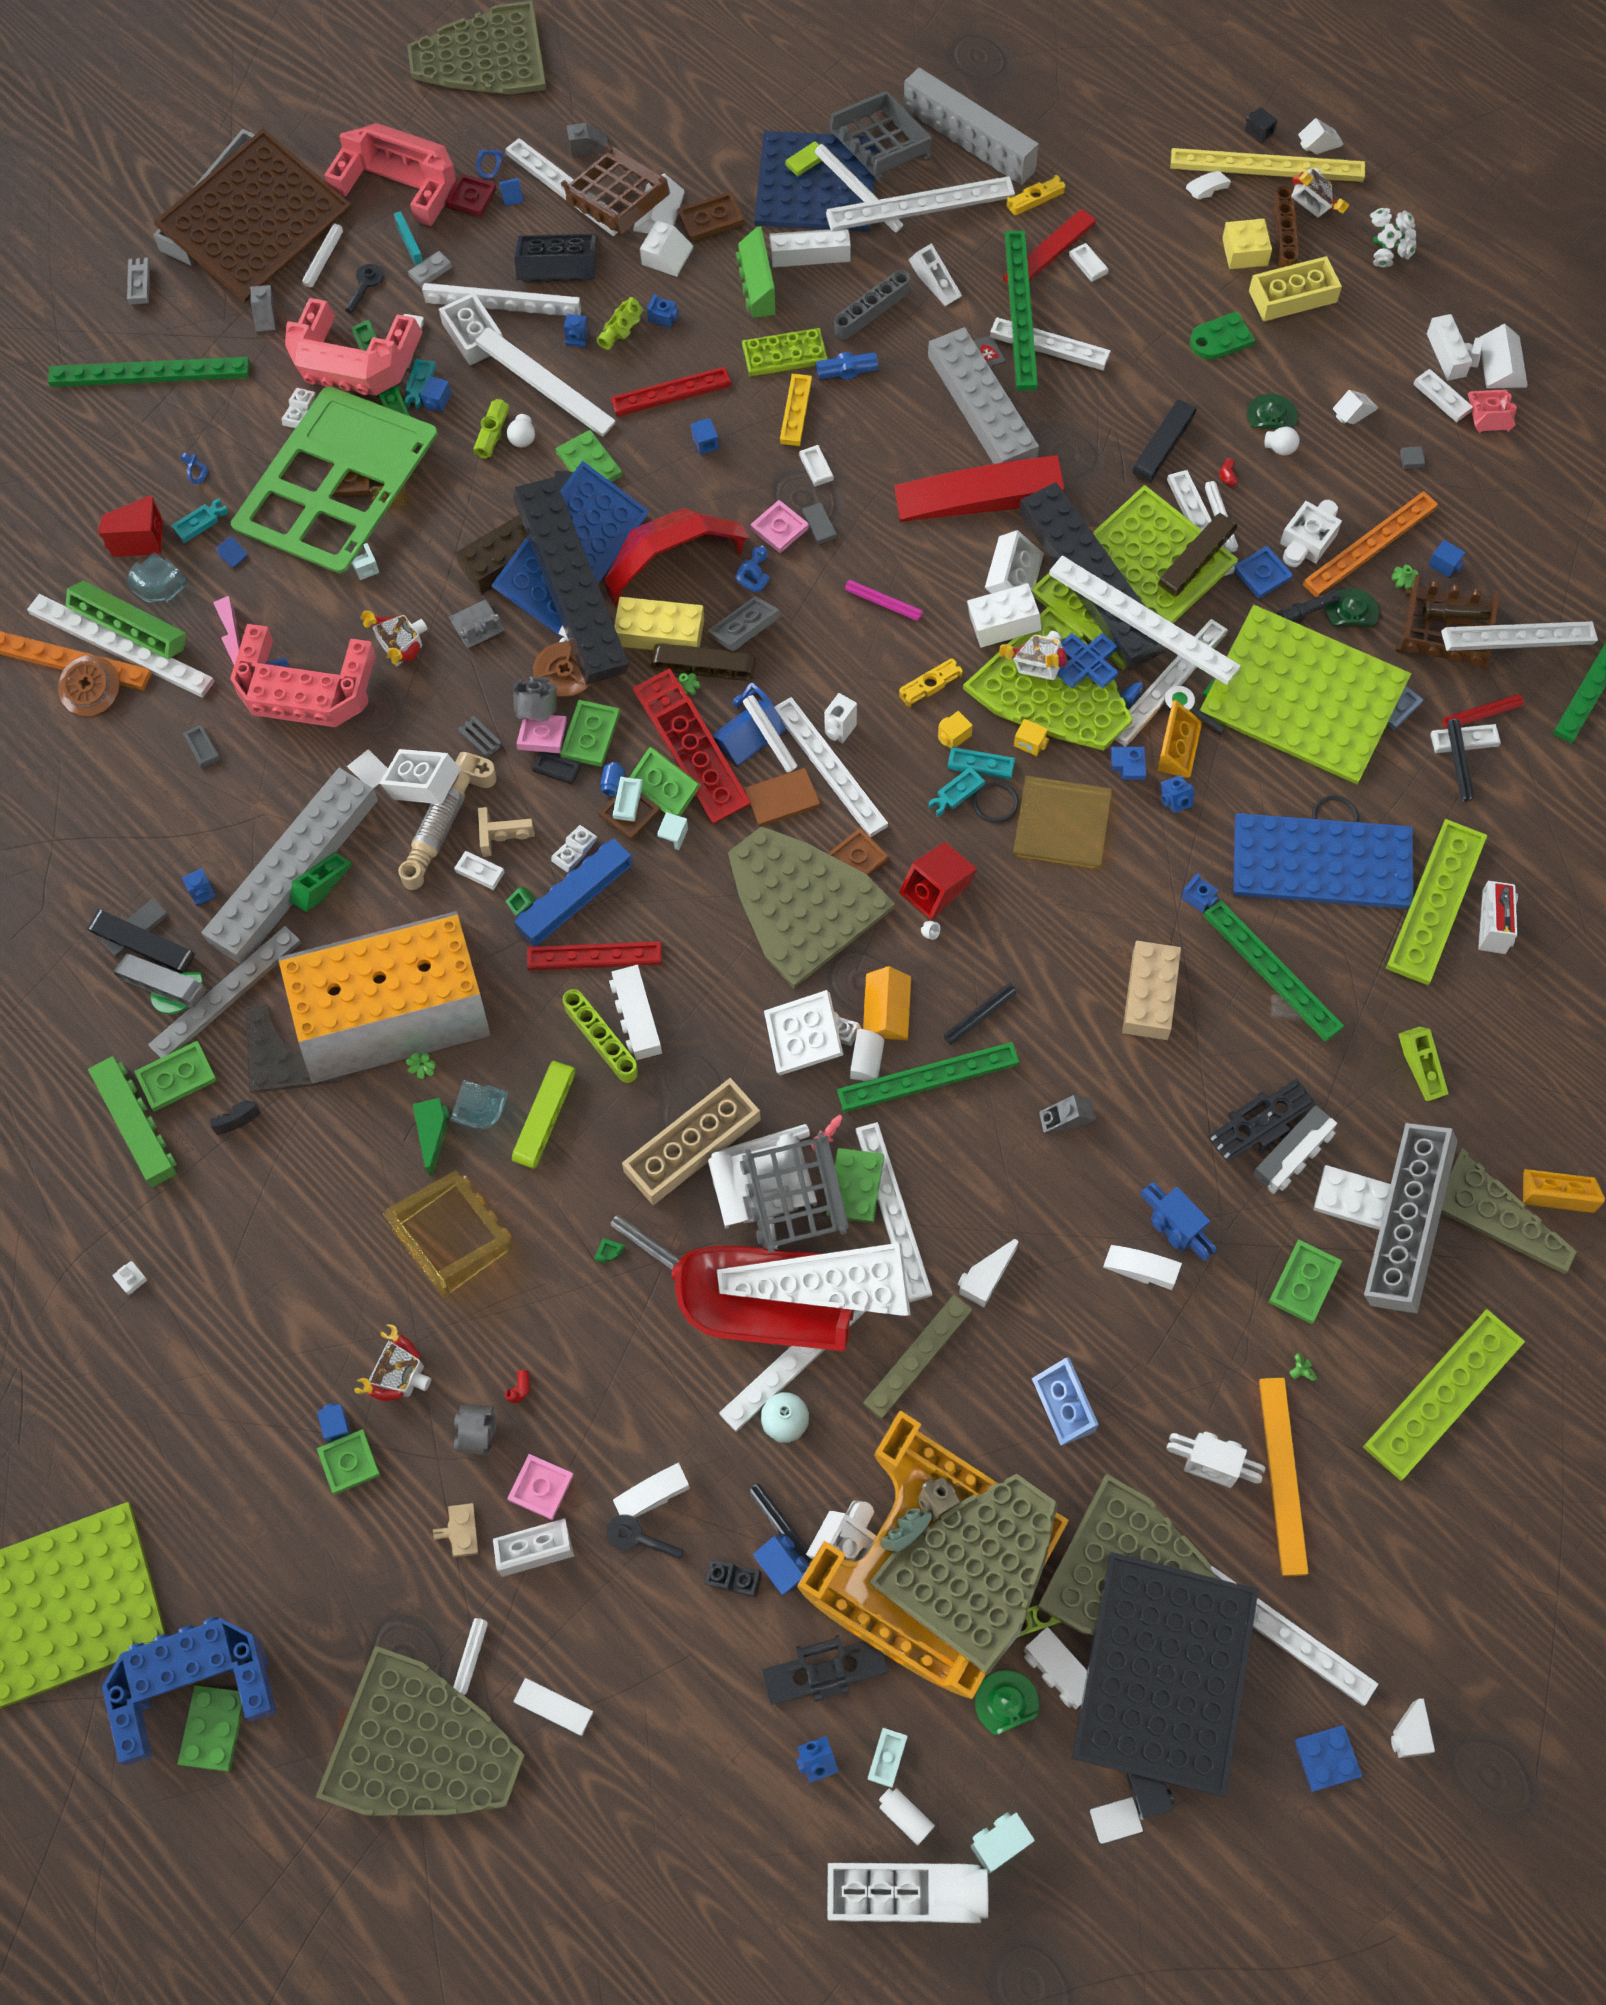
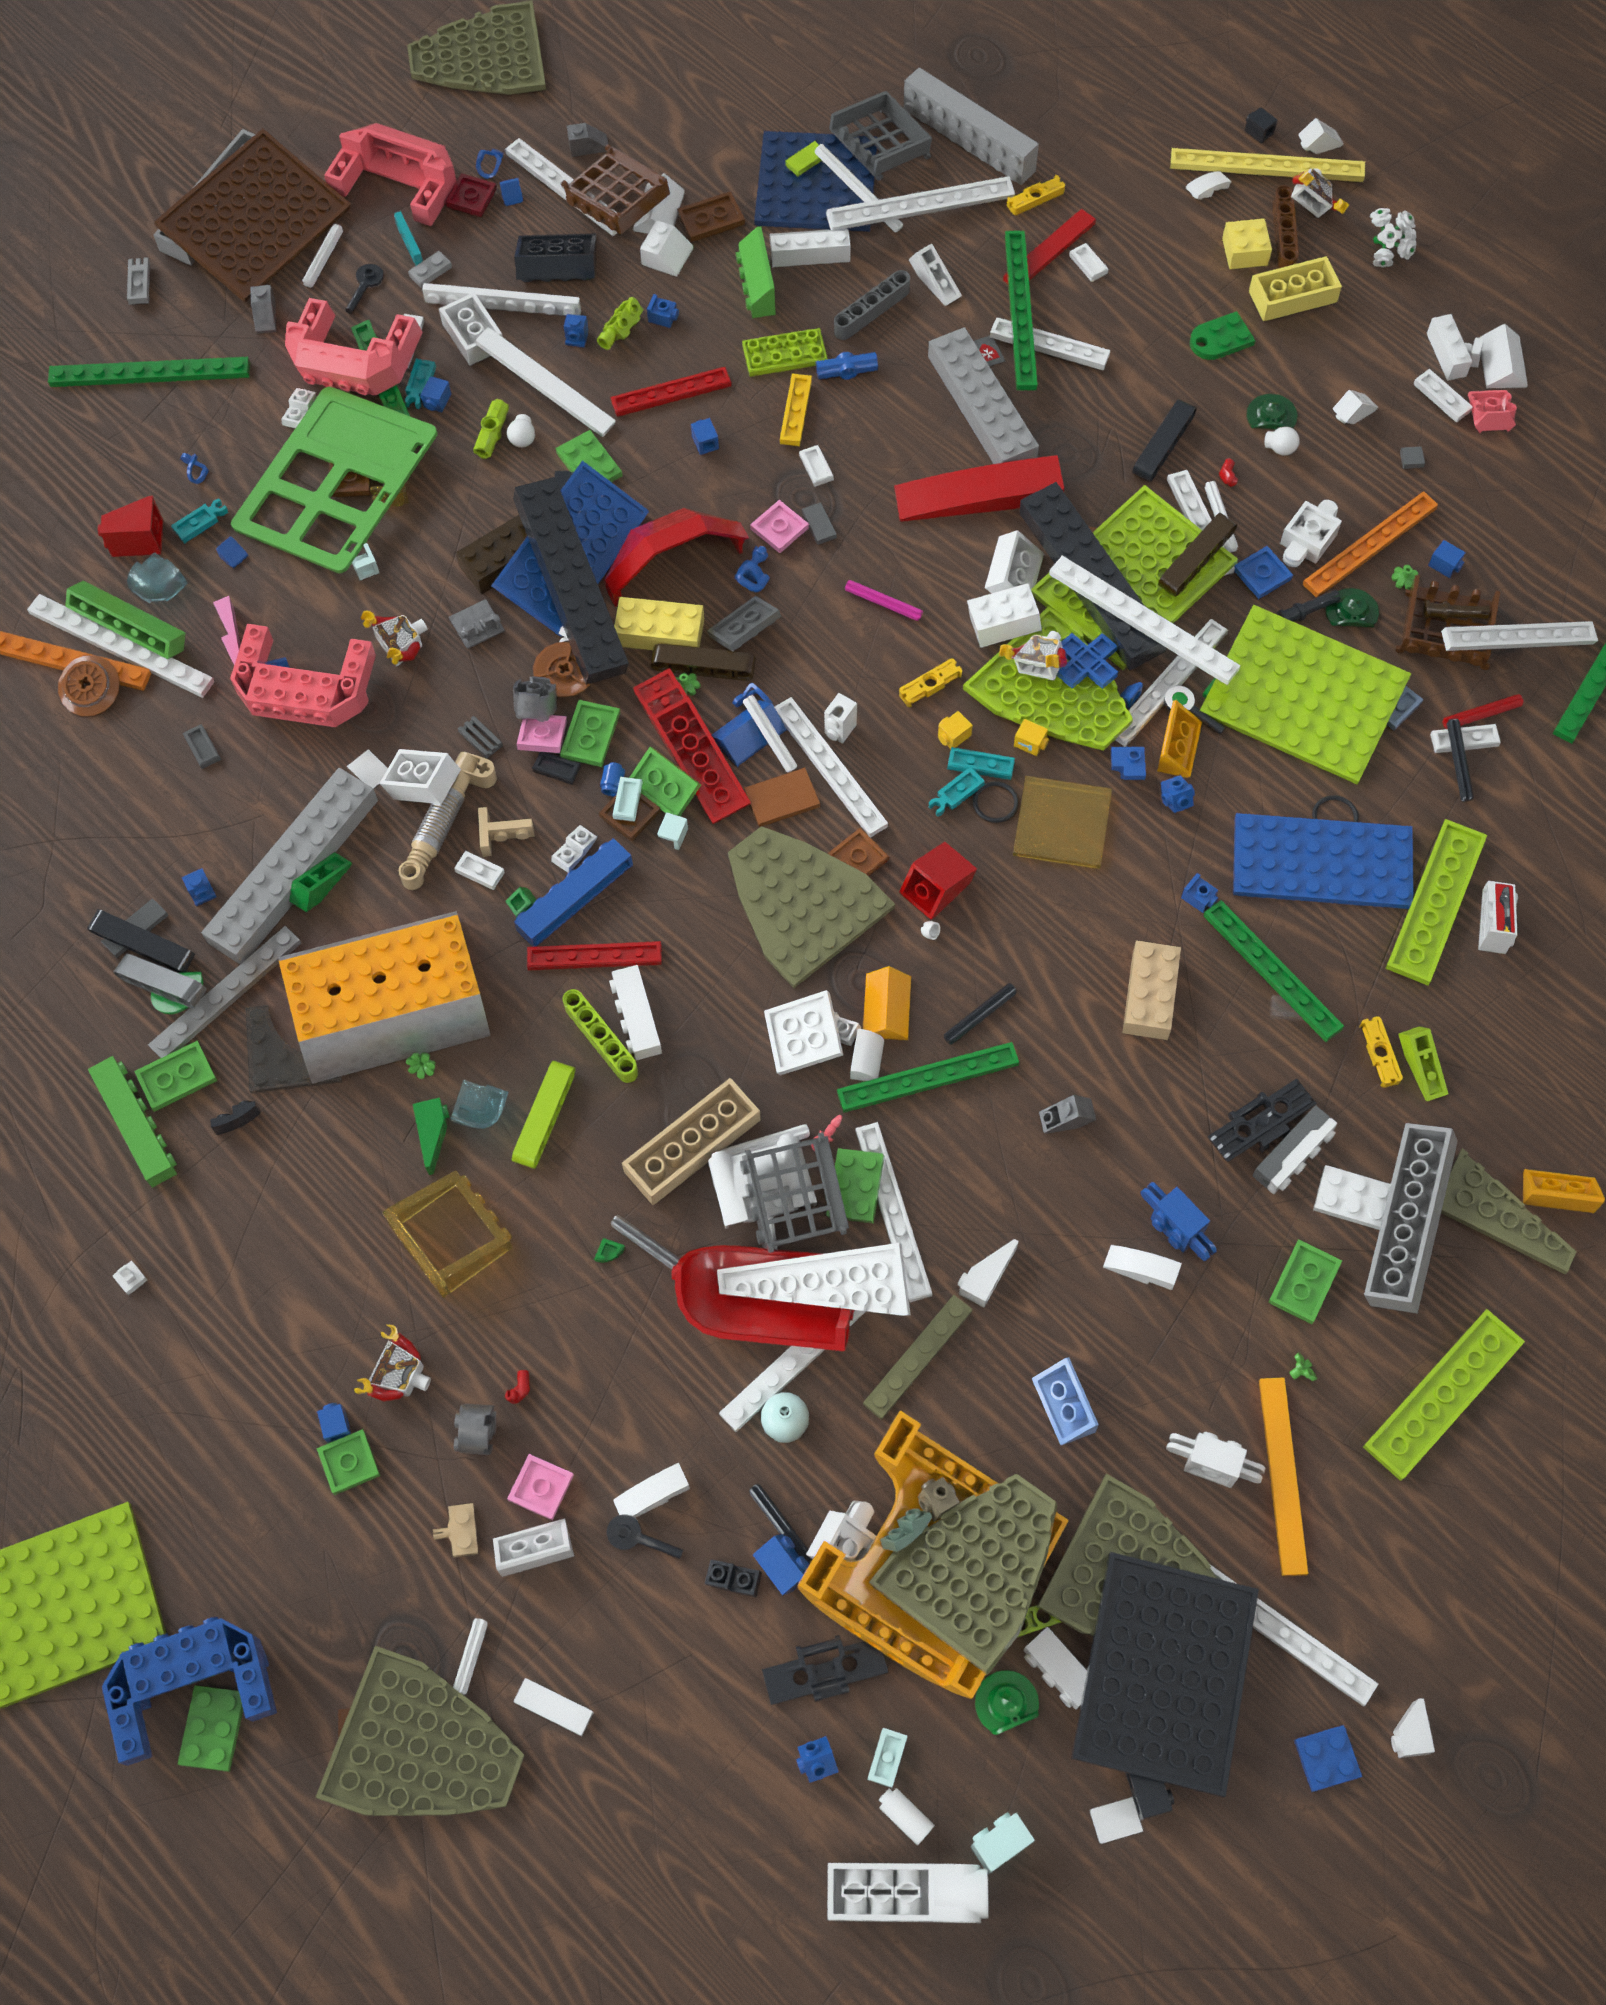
(1386, 1066): none -> yellow piece

